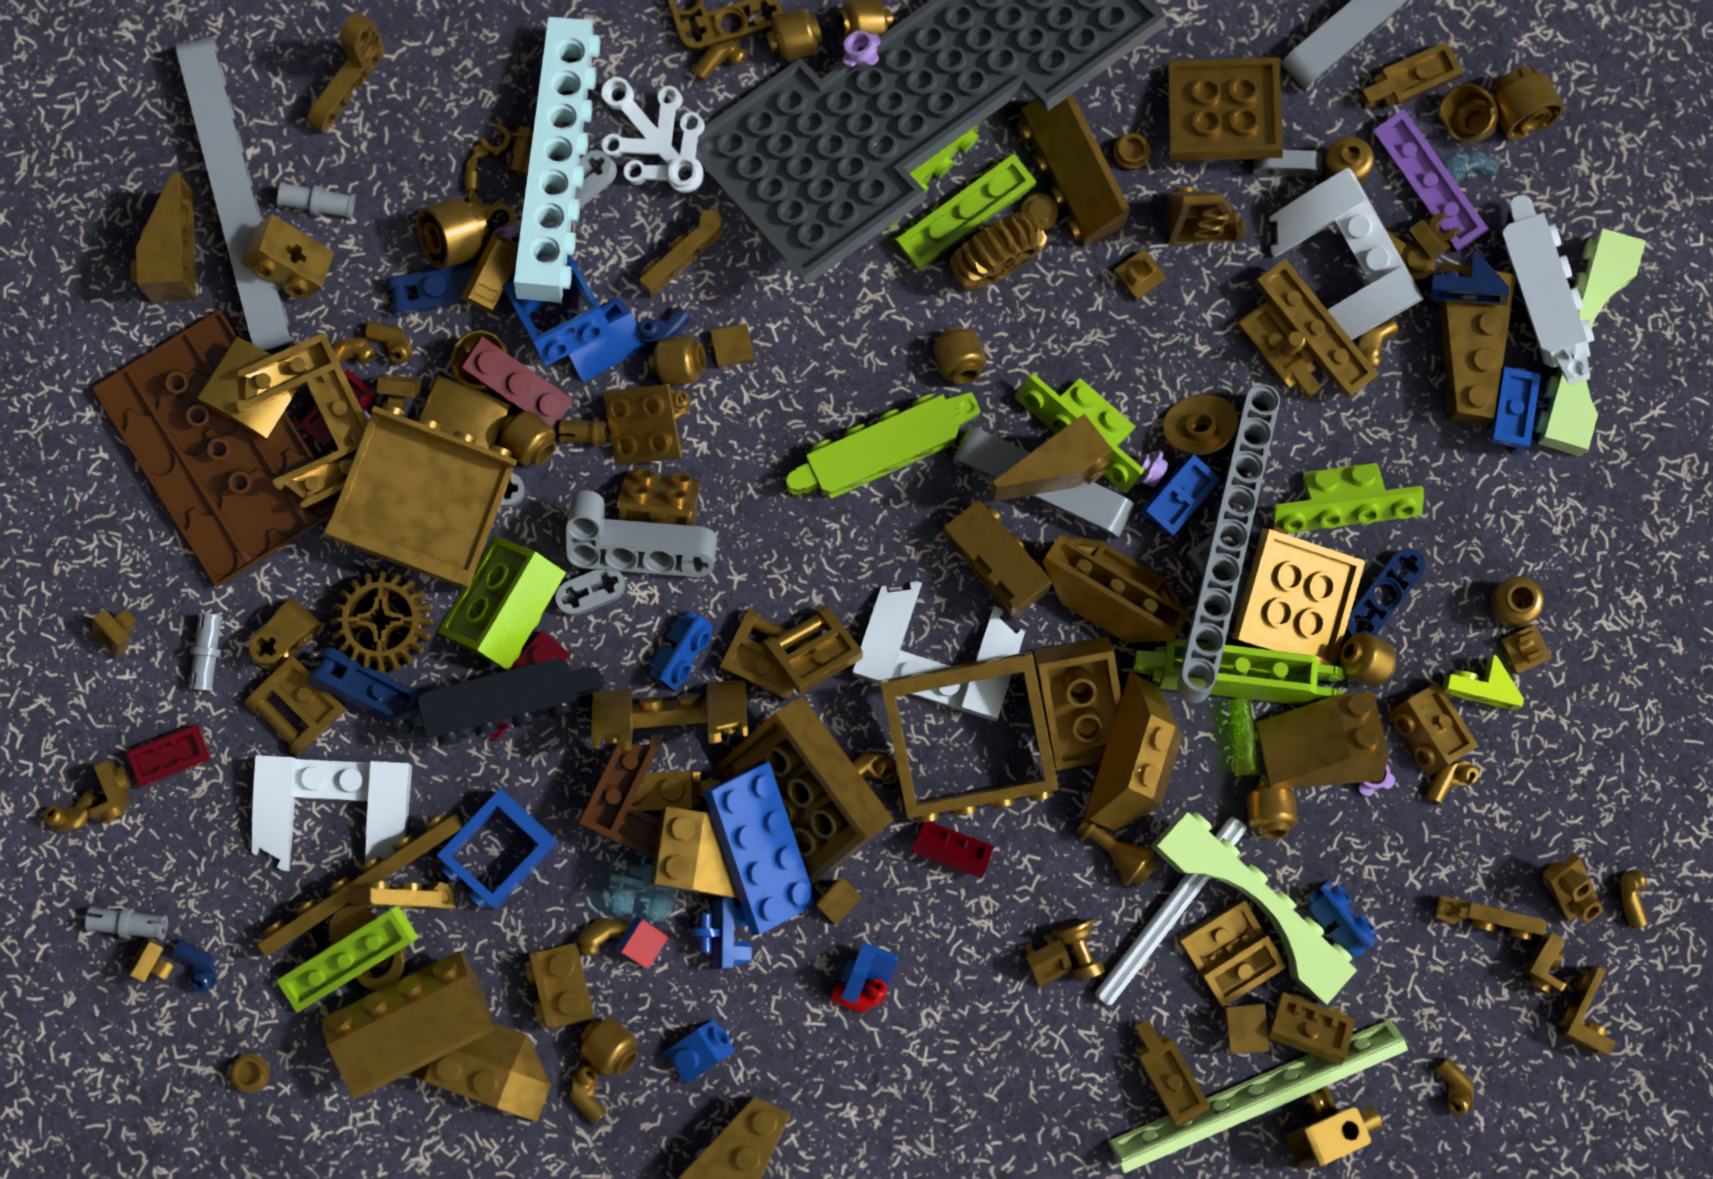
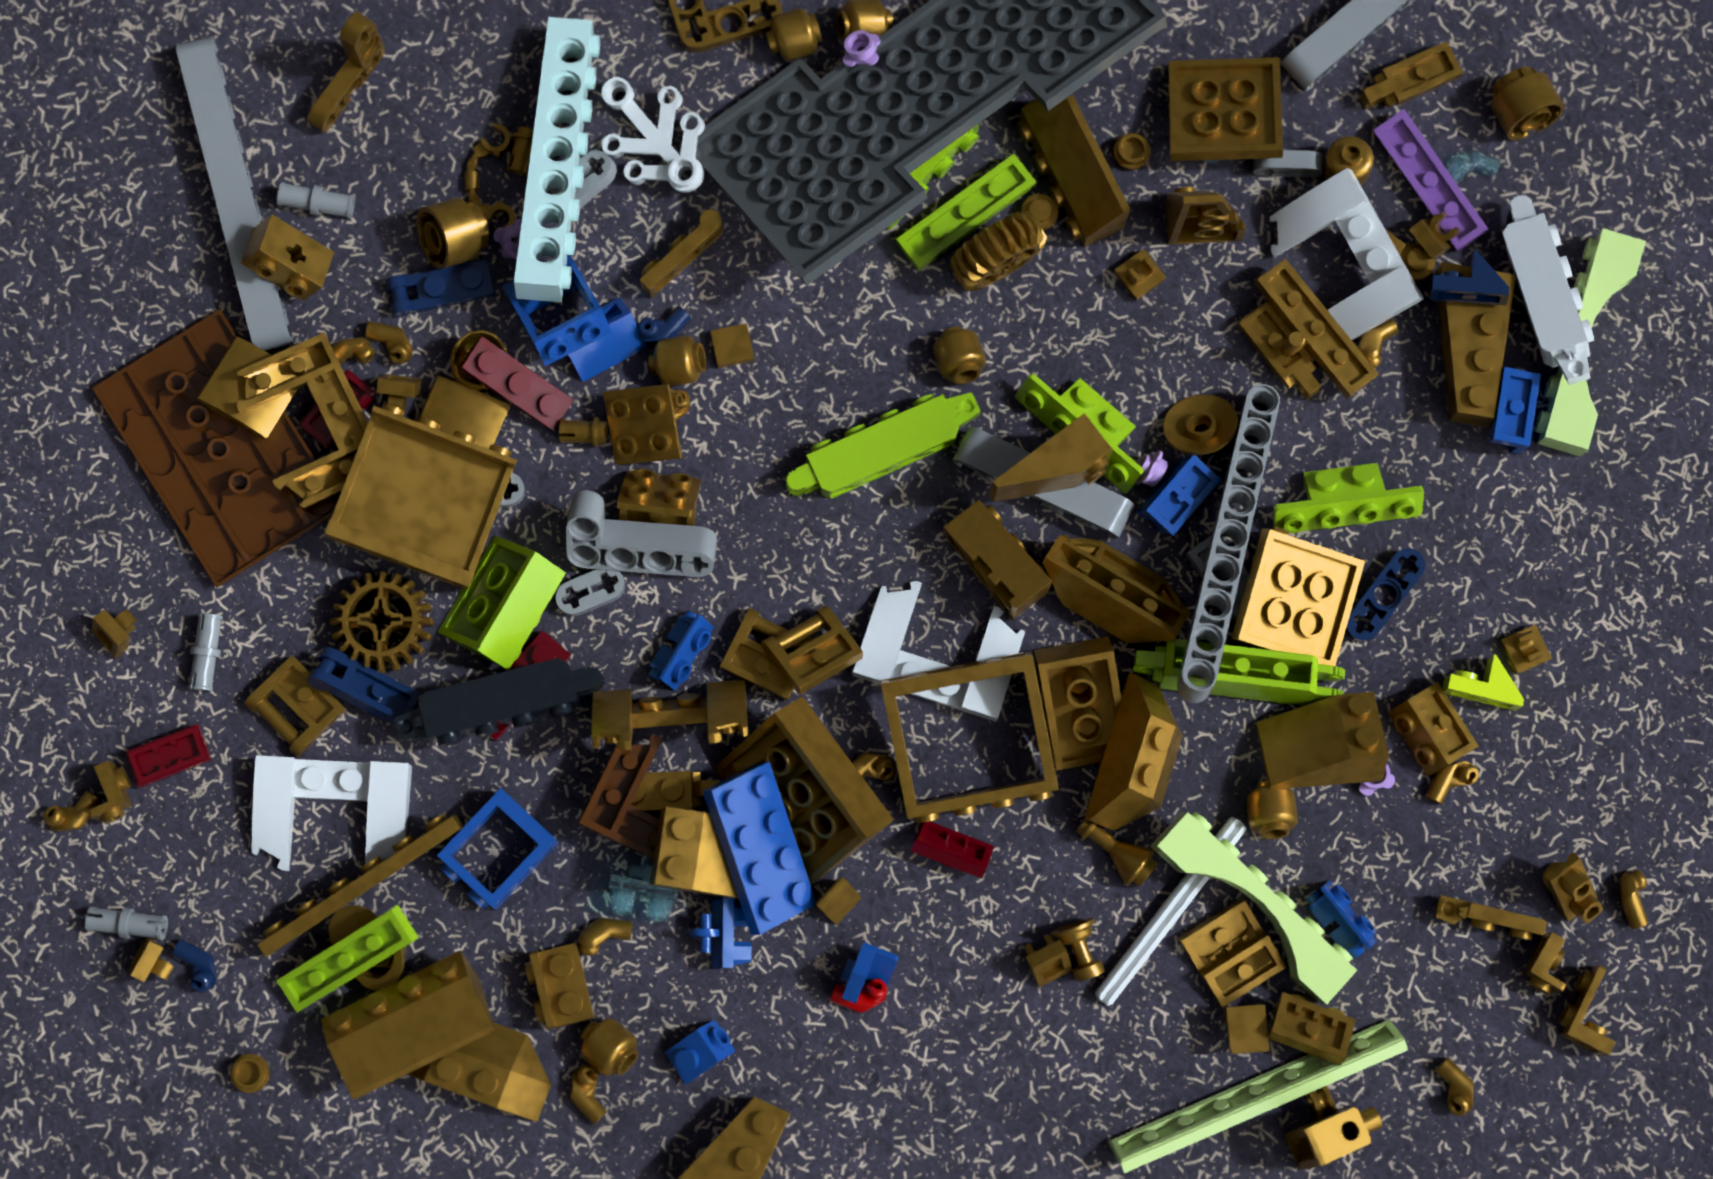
(167, 246): pearl gold slope -> none
(284, 632): pearl gold piece -> none
(408, 896): pearl gold hinge -> none
(491, 273): pearl gold tile -> none
(528, 438): pearl gold head -> none
(642, 942): tile -> none
(718, 54): pearl gold arm -> none
(1170, 1076): pearl gold hinge -> none
(1243, 737): clear neon green pin -> none
(1368, 659): pearl gold head -> none
(1469, 113): pearl gold hair -> none
(1506, 598): pearl gold head -> none

